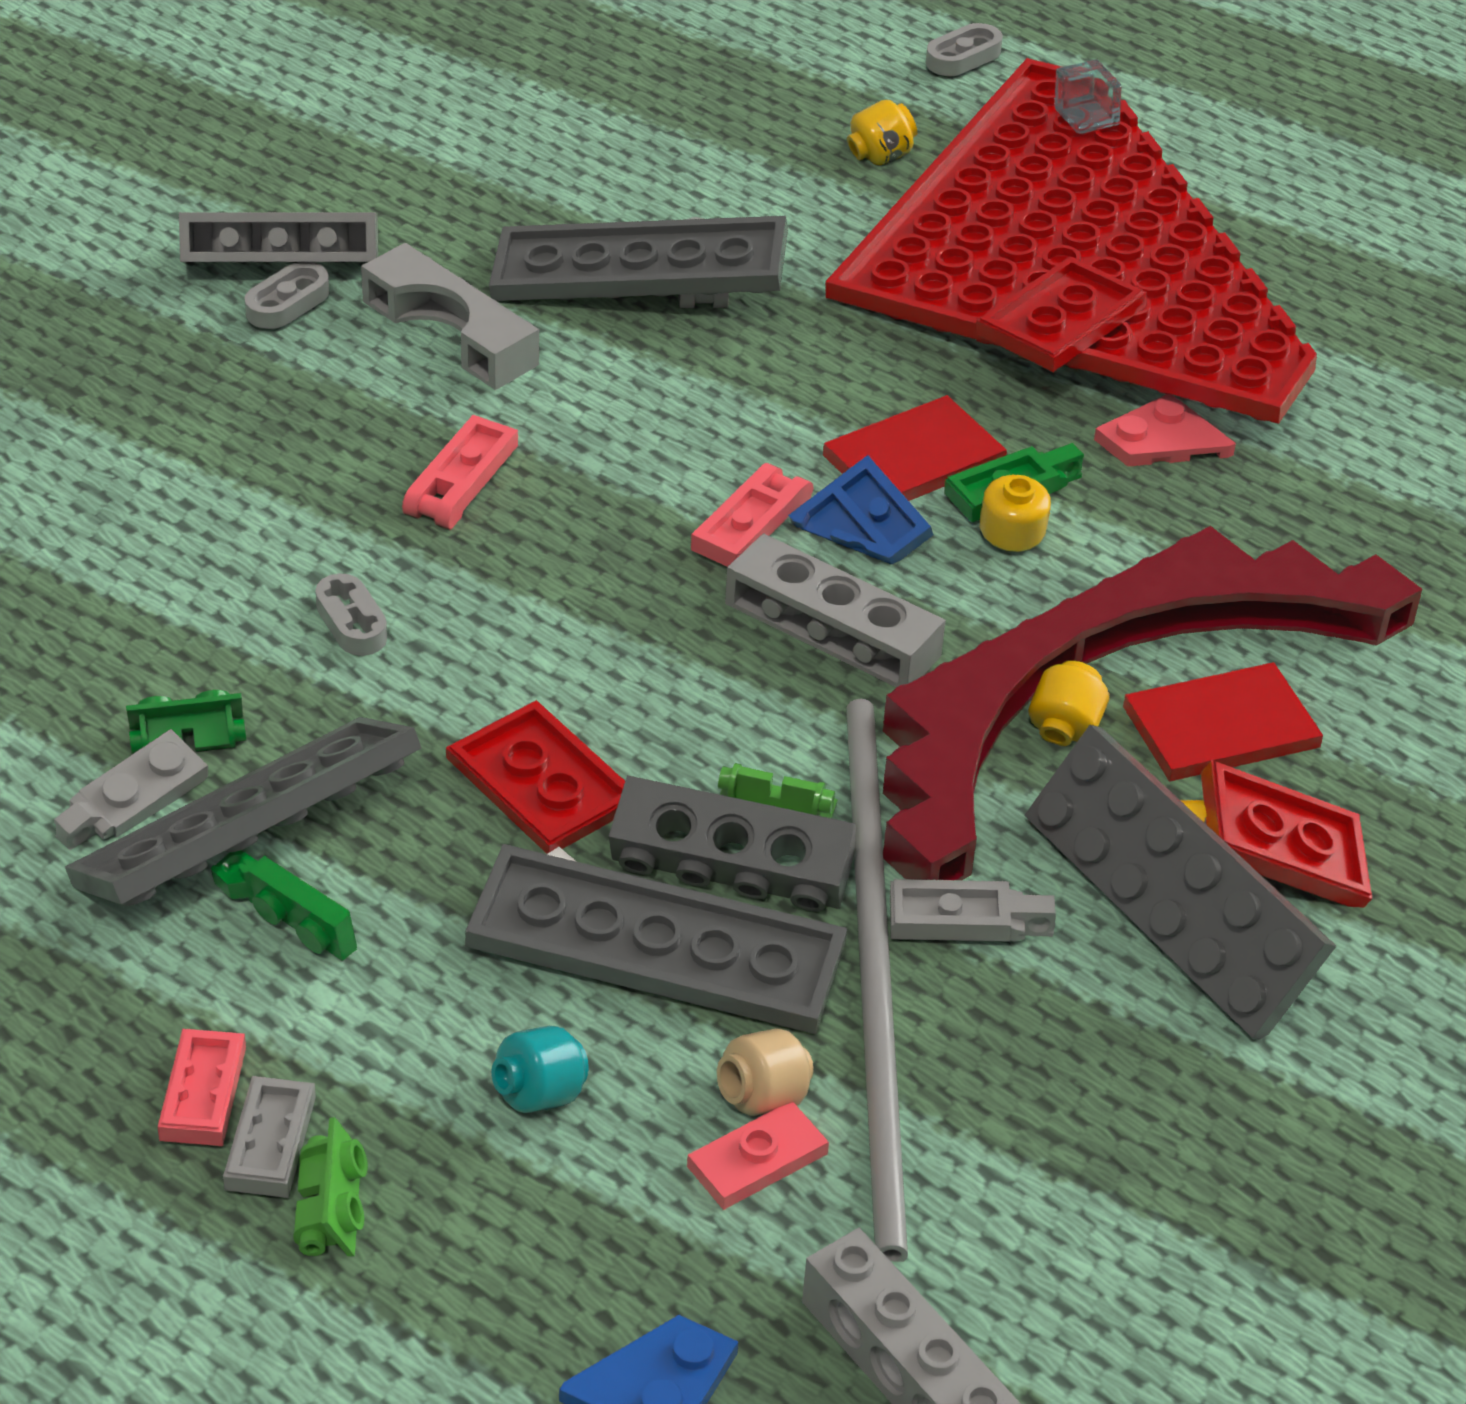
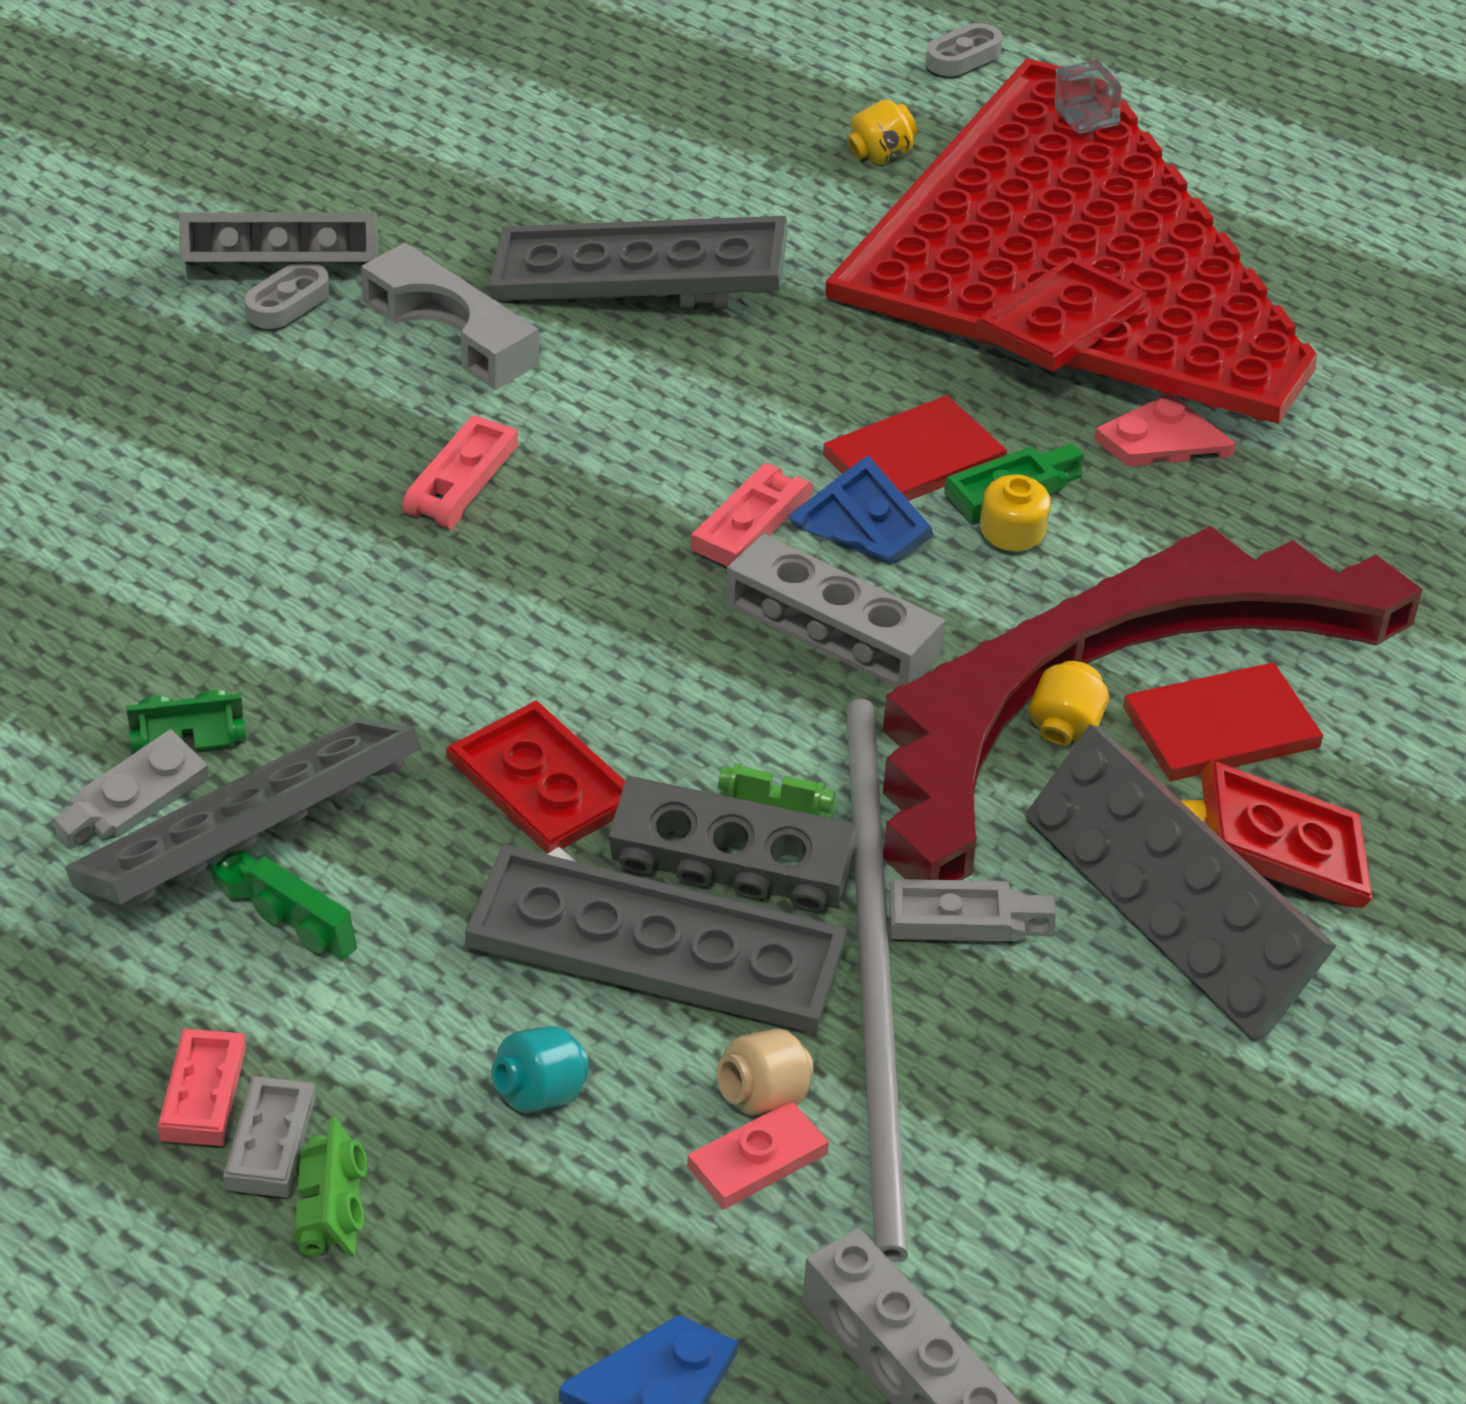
(360, 610): light grey beam -> none

